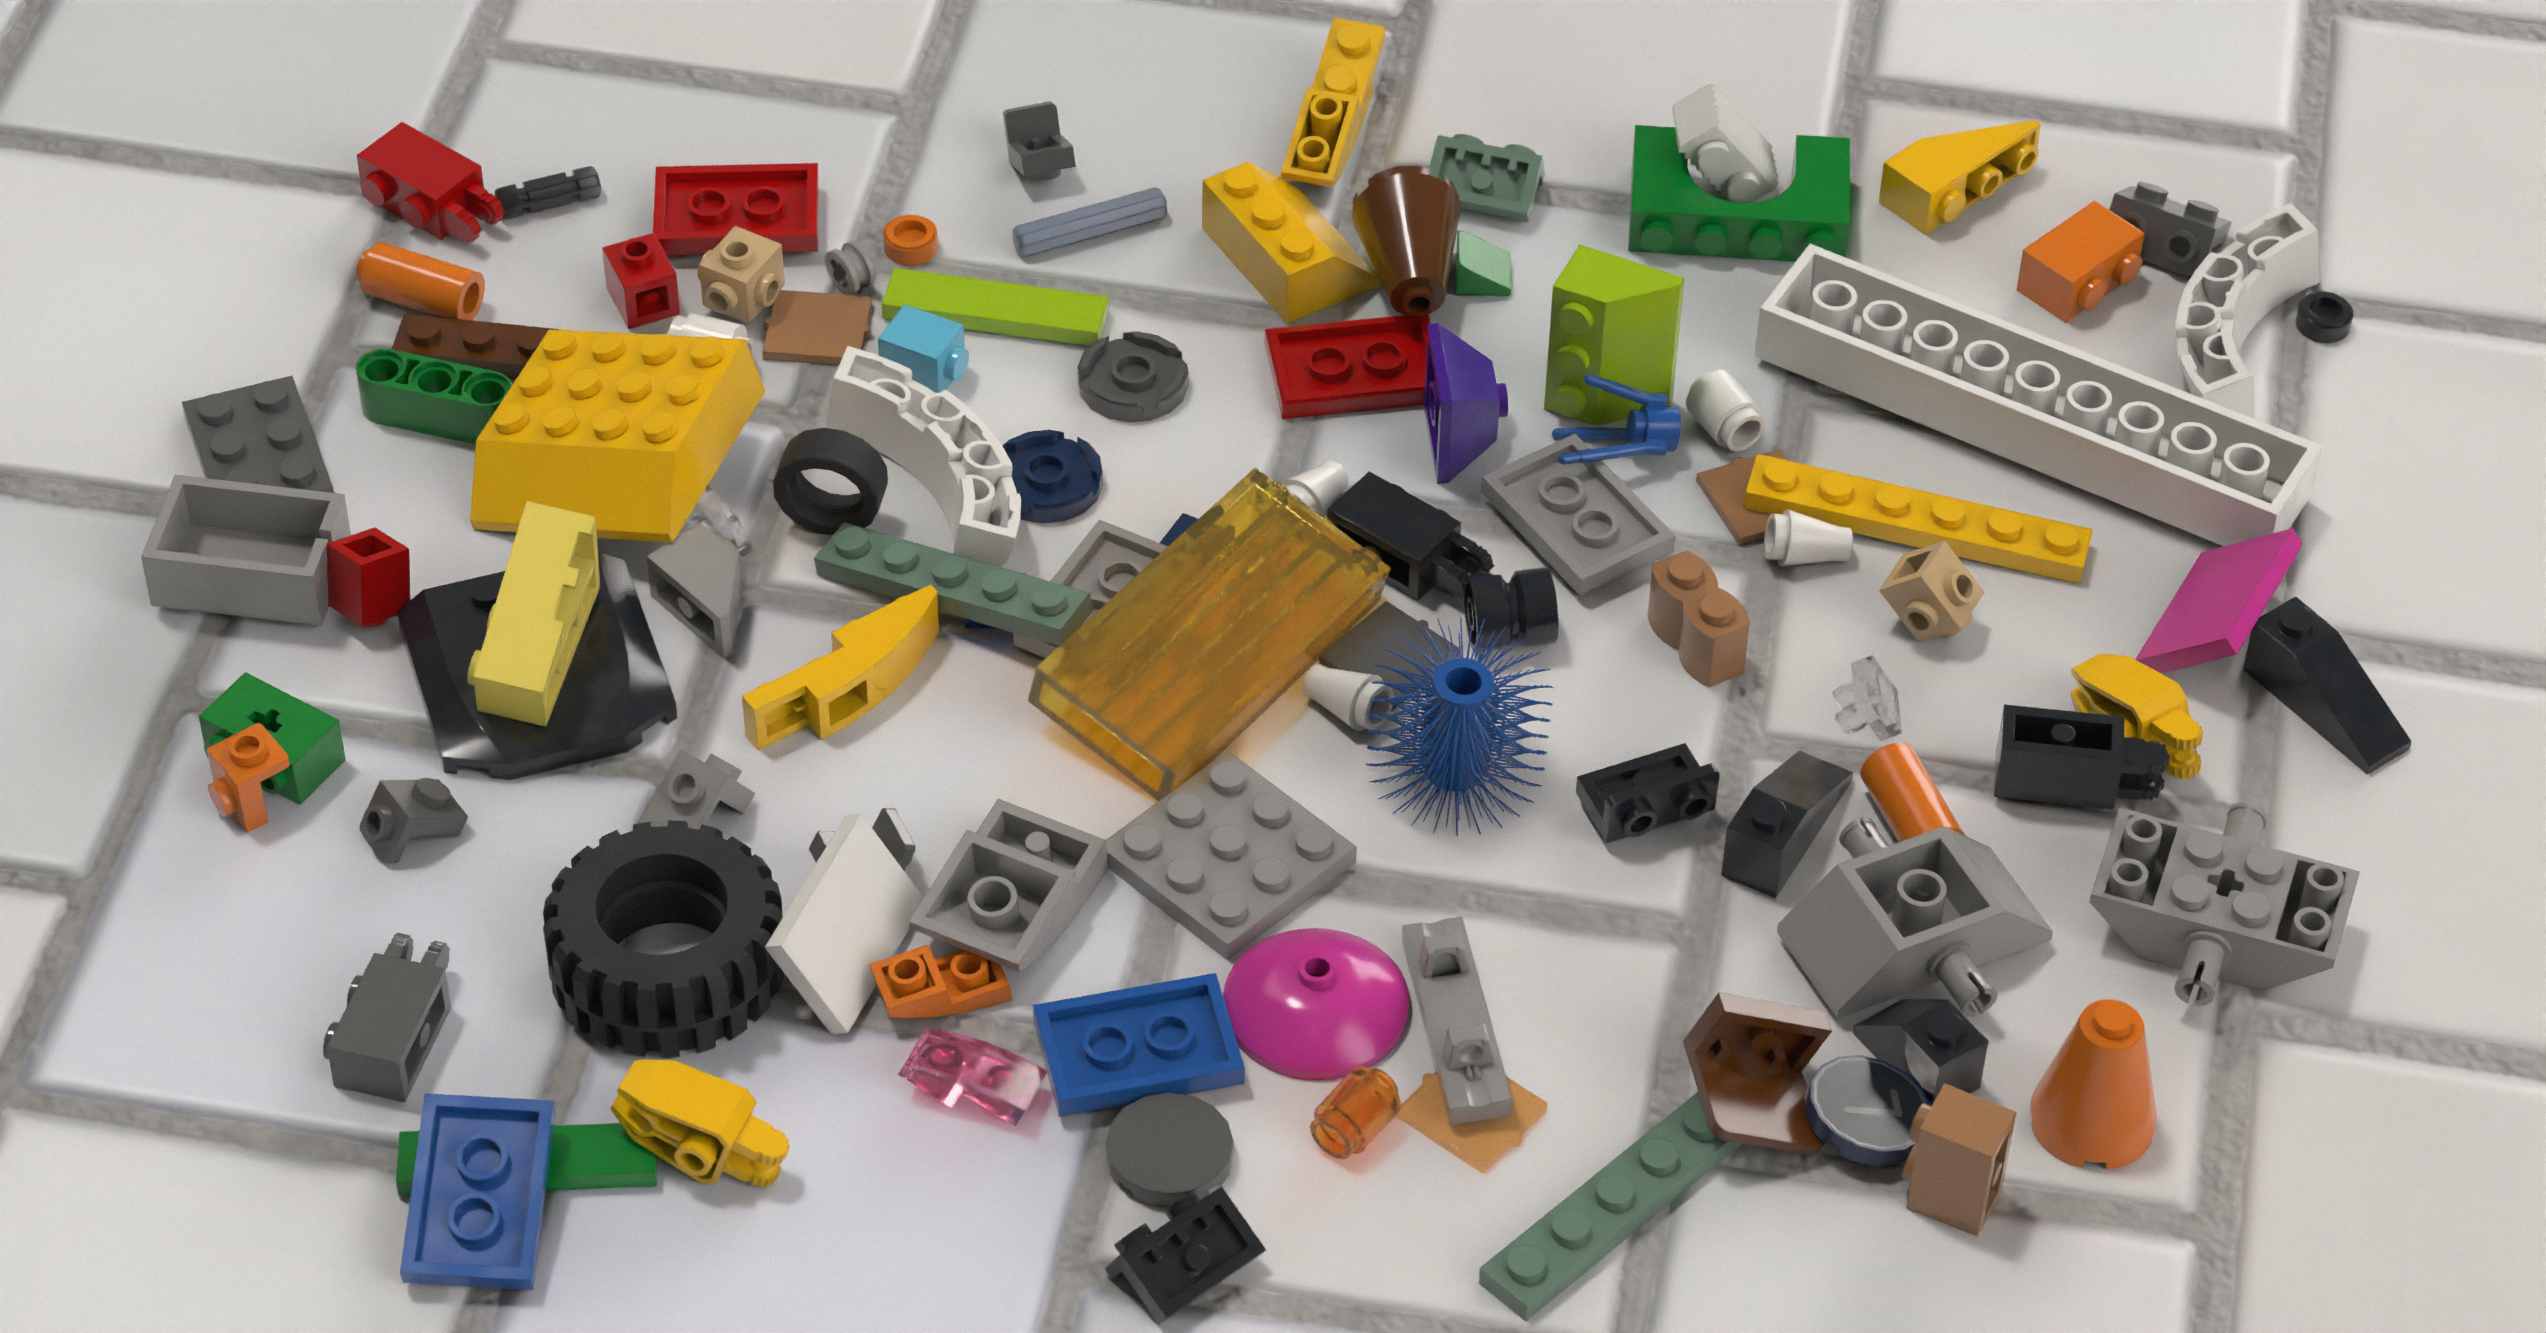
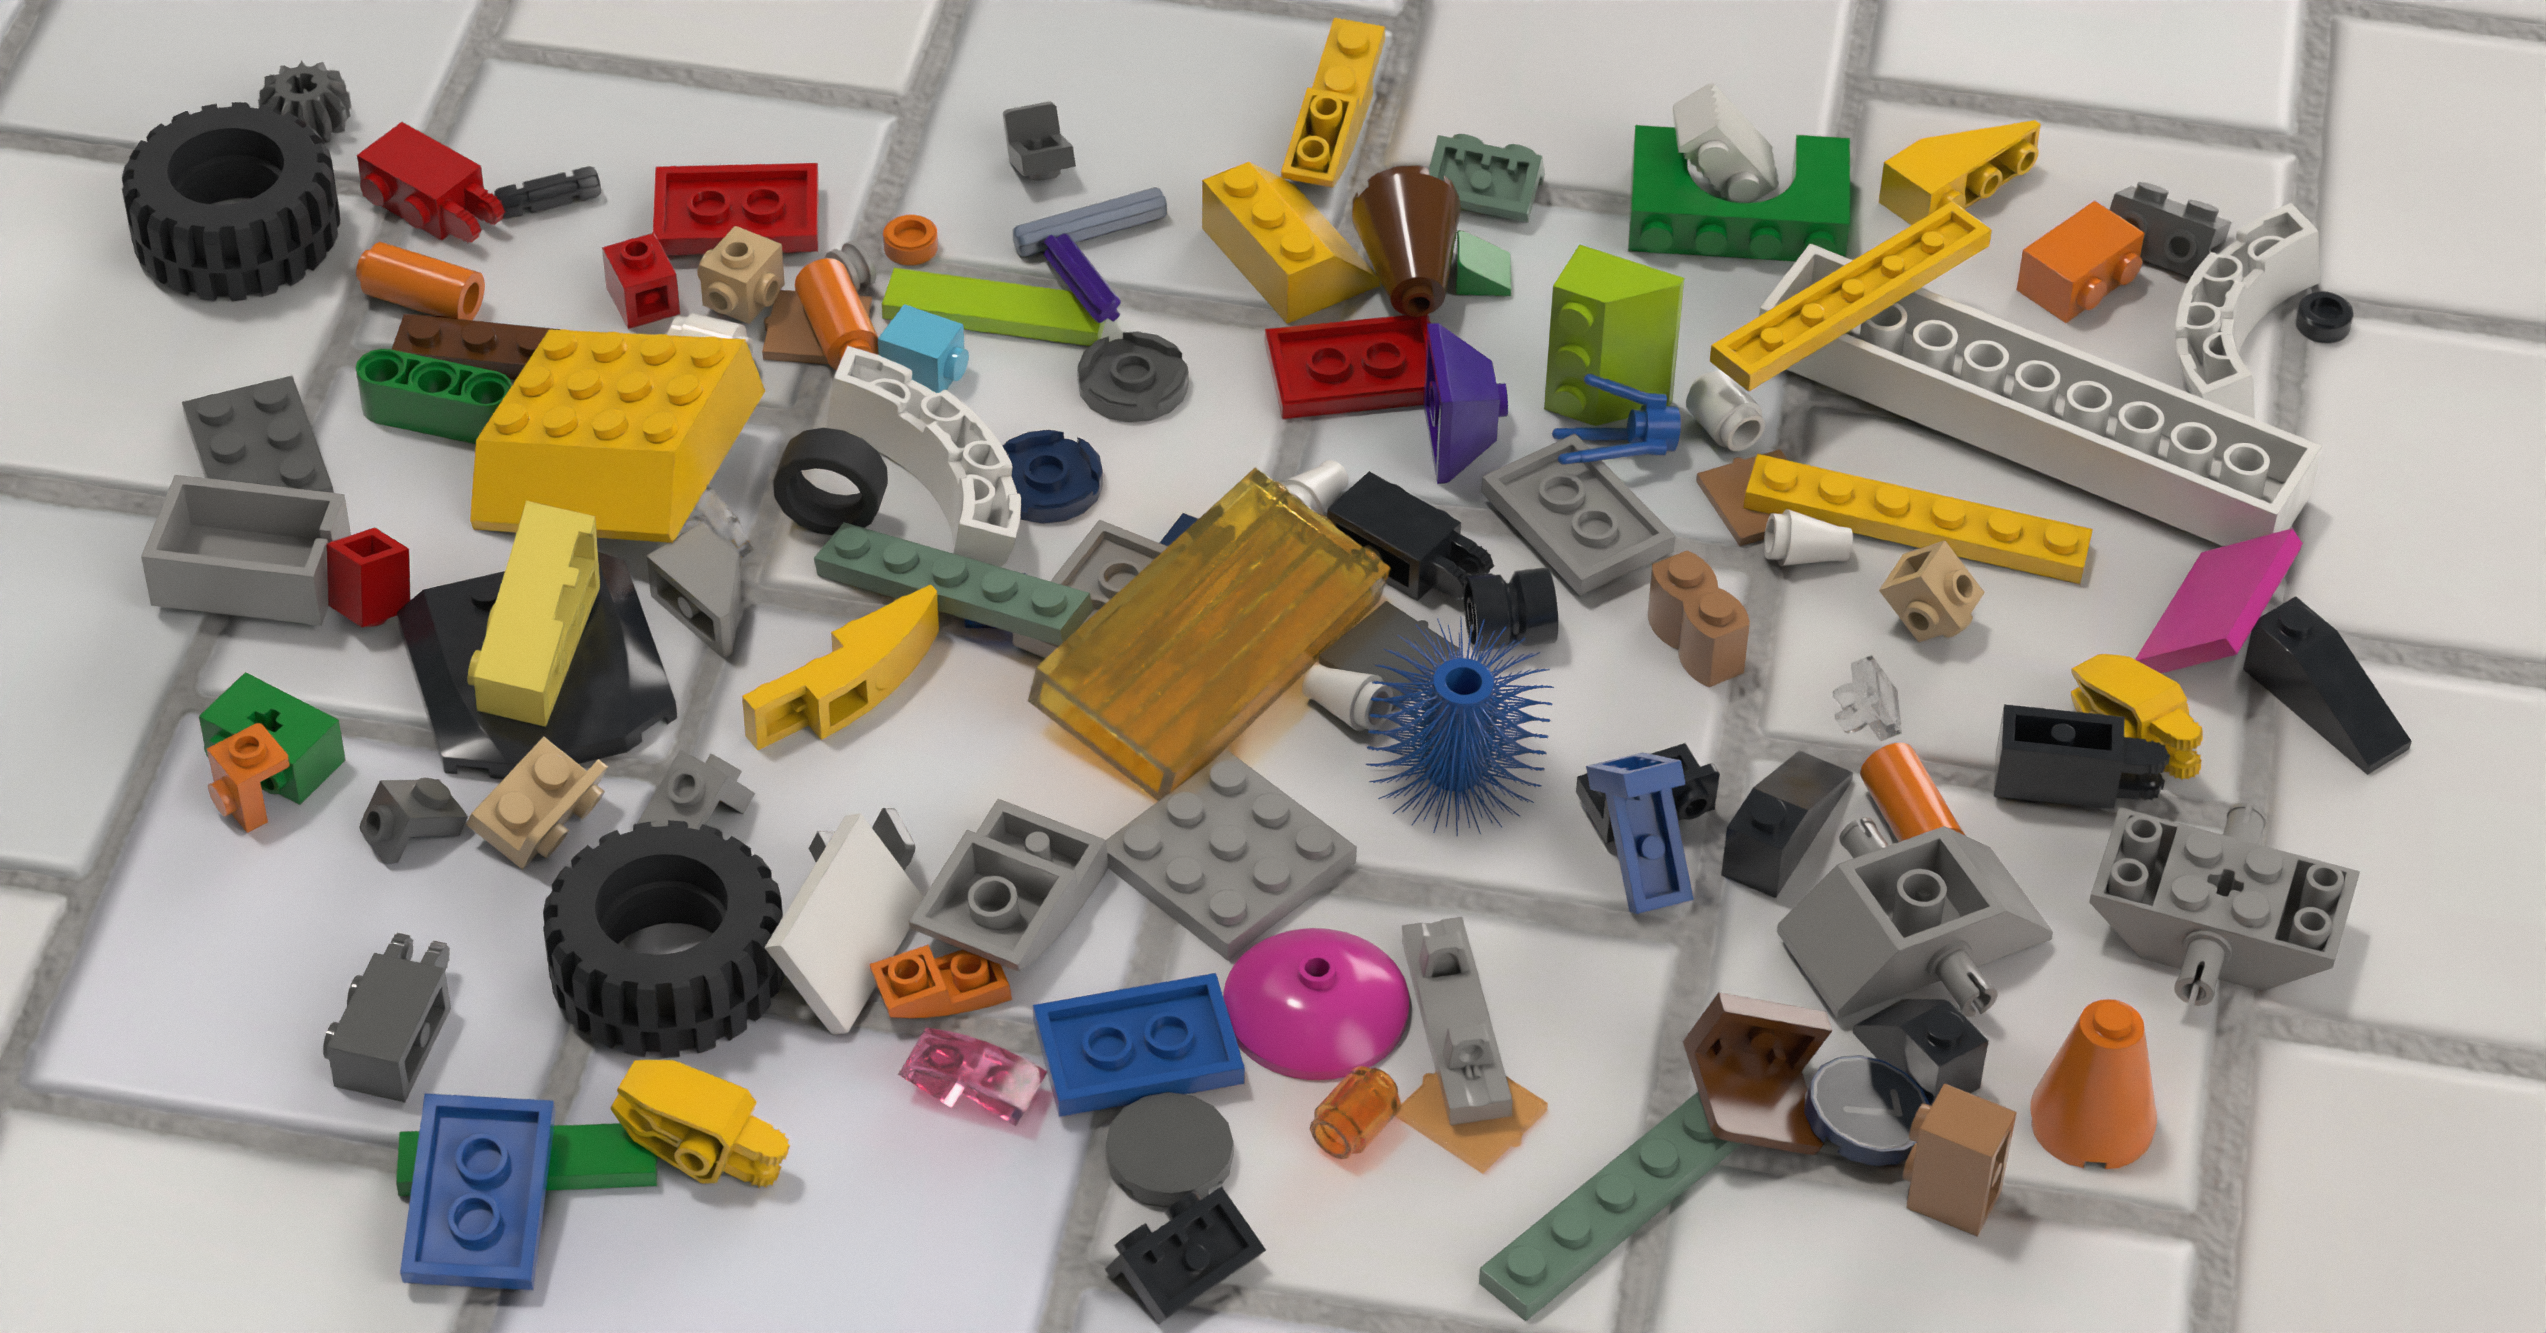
(236, 245): none -> black tyre
(311, 95): none -> dark grey gear
(535, 801): none -> tan bracket
(835, 309): none -> orange brick
(1082, 278): none -> dark purple axle
(1645, 827): none -> blue bracket
(1849, 296): none -> yellow plate

